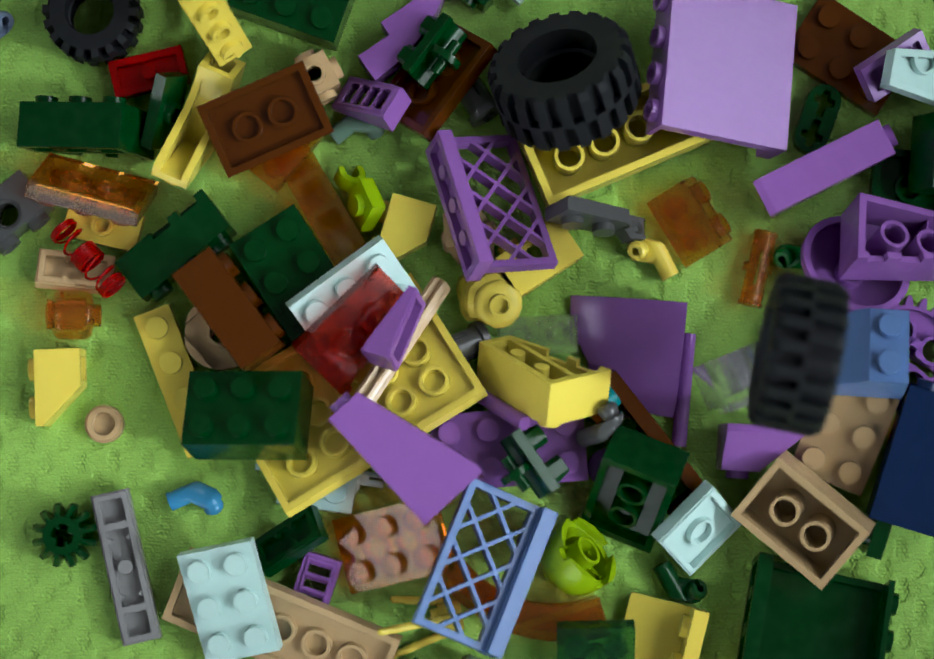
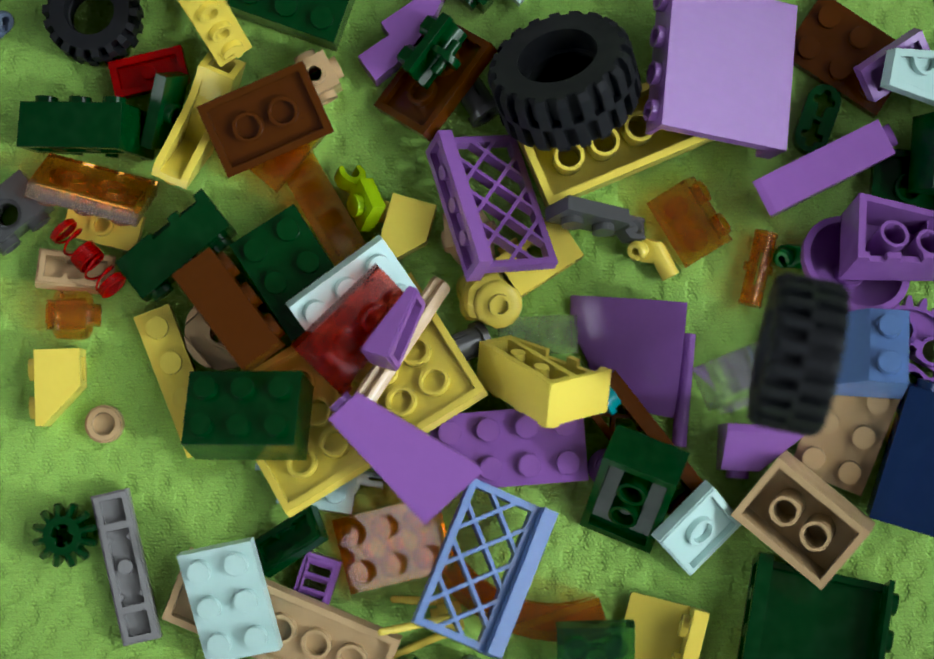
(198, 494): dark azure arm -> none
(350, 125): sand green arm -> none
(387, 116): medium lavender slope -> none
(505, 411): medium lavender bar -> none
(526, 465): dark green hips -> none
(576, 558): lime cylinder -> none
(601, 431): dark grey arm -> none
(679, 588): dark green arm -> none
(877, 539): dark green plate -> none

